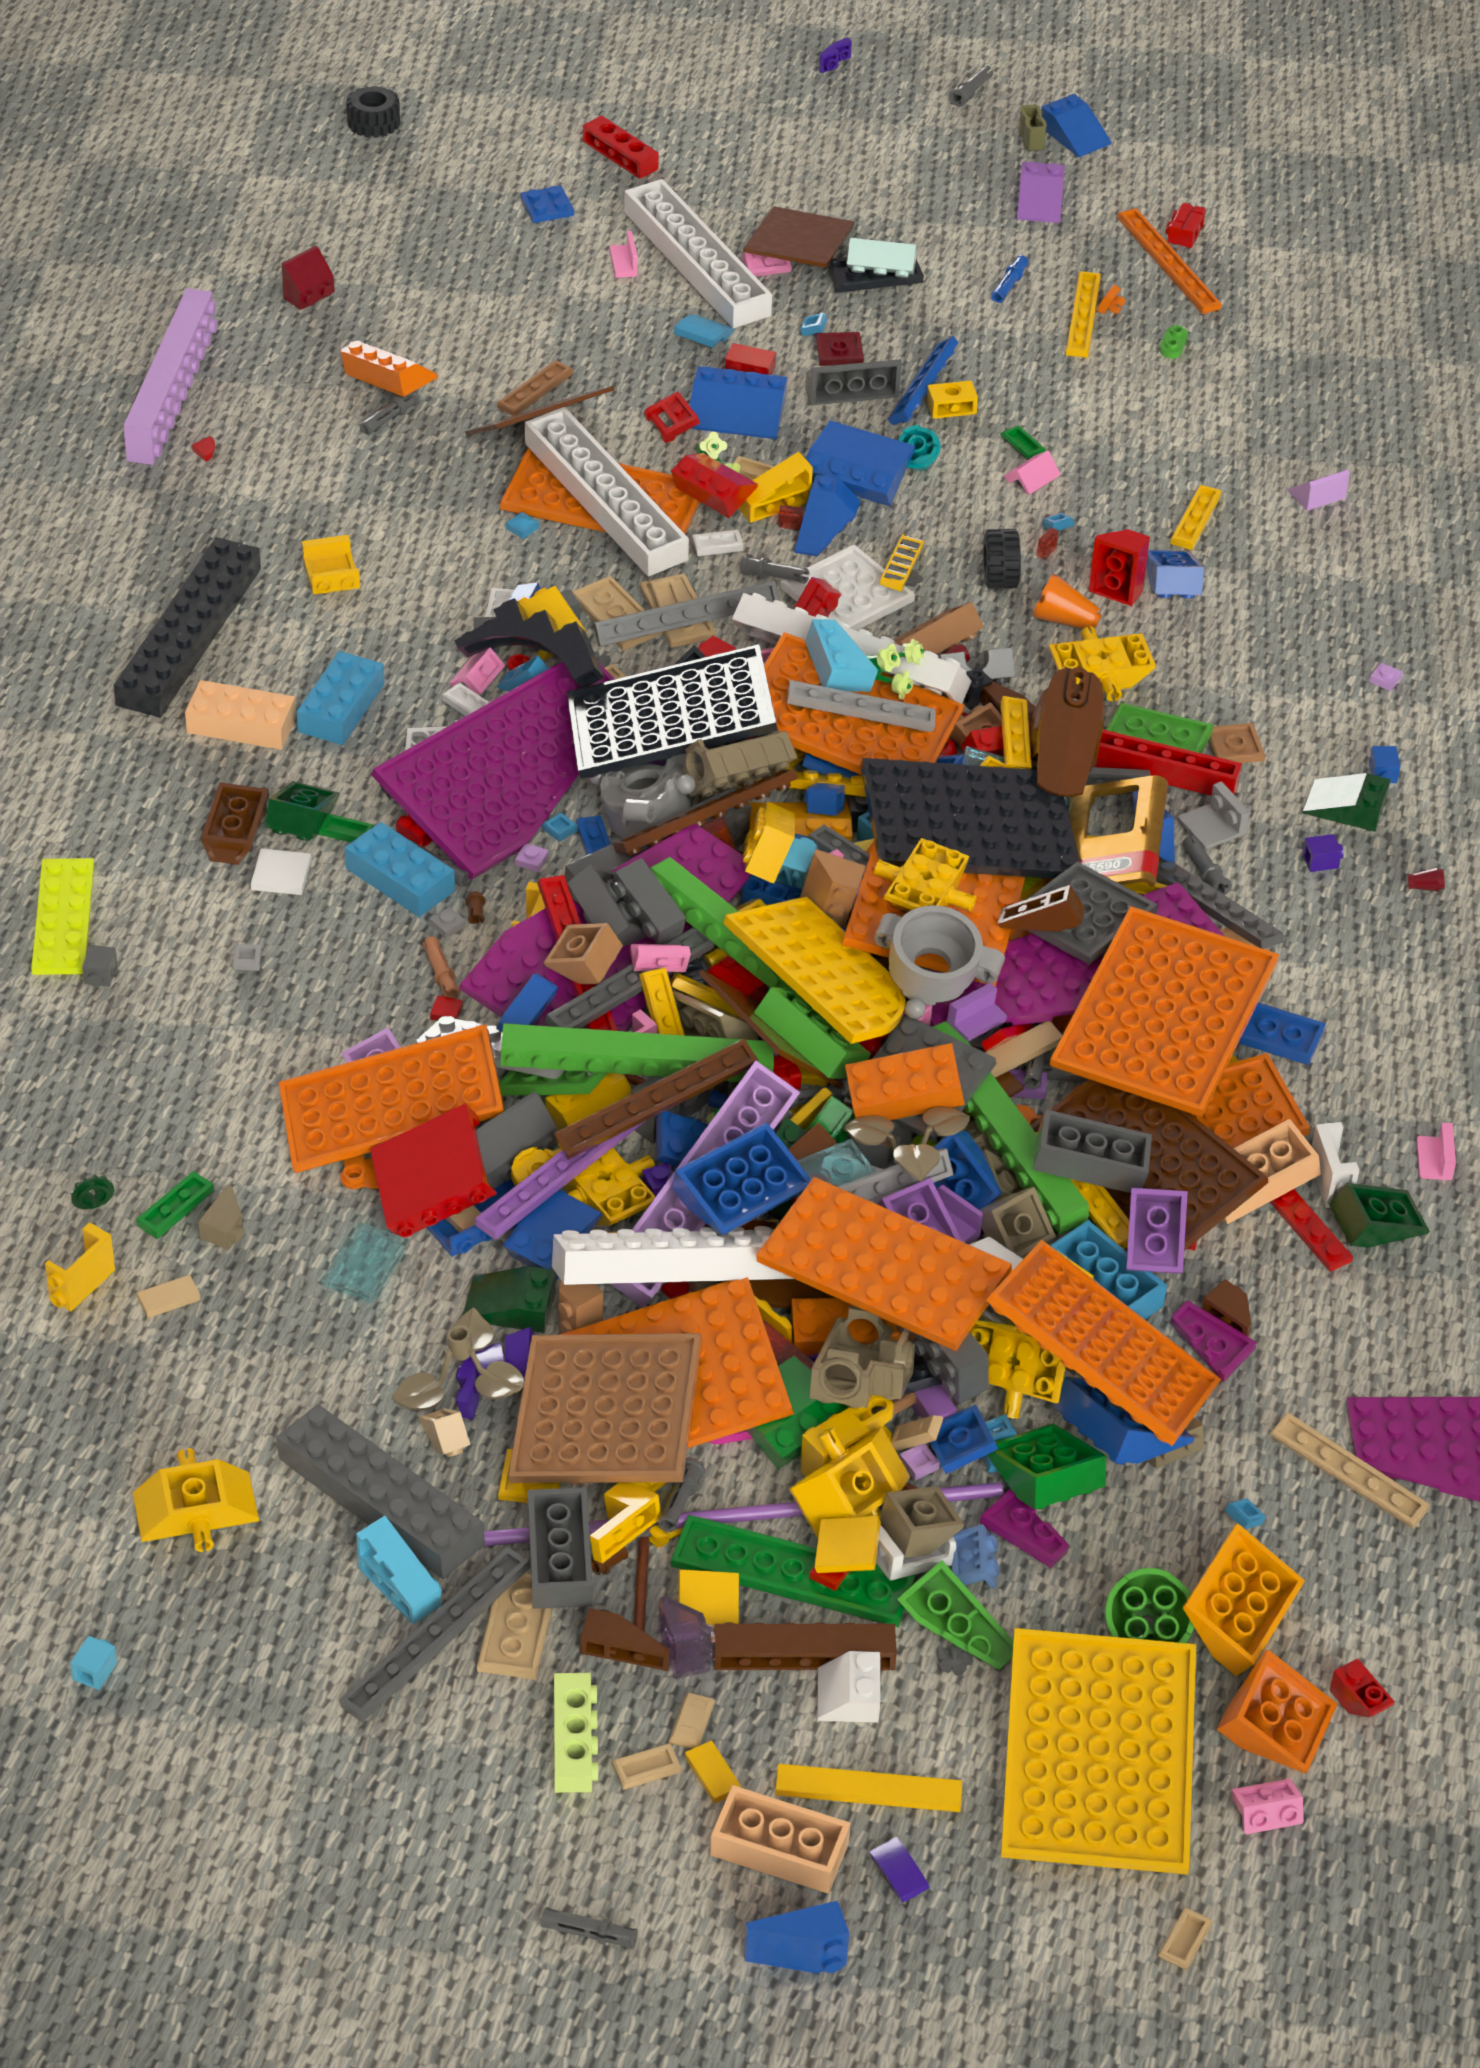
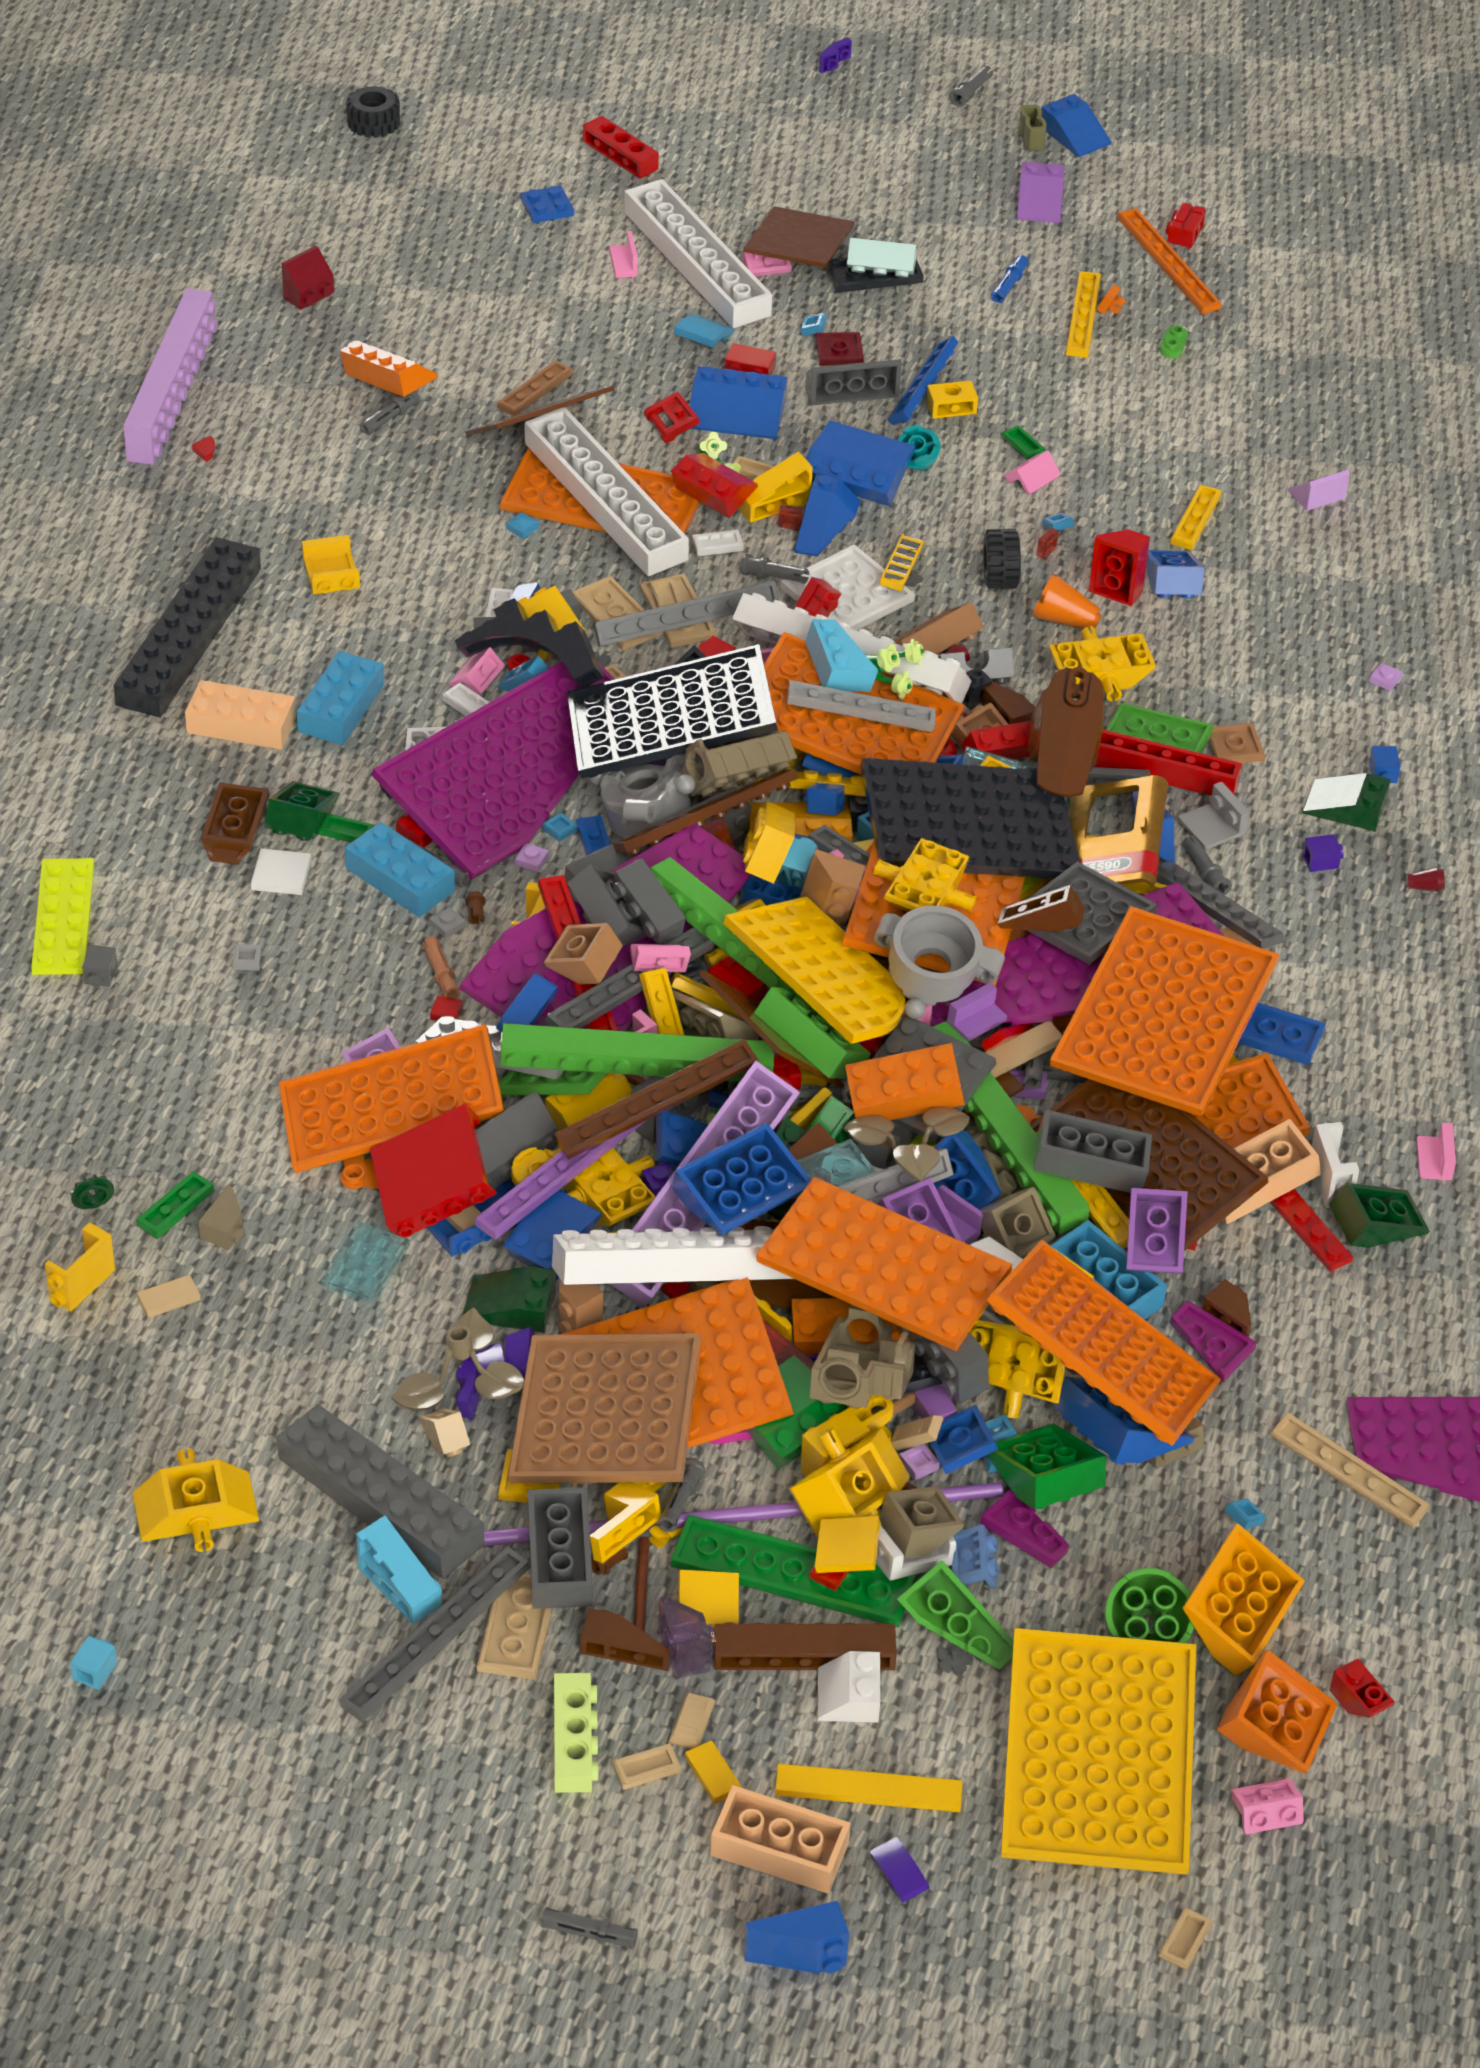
(1015, 733): yellow tile -> none

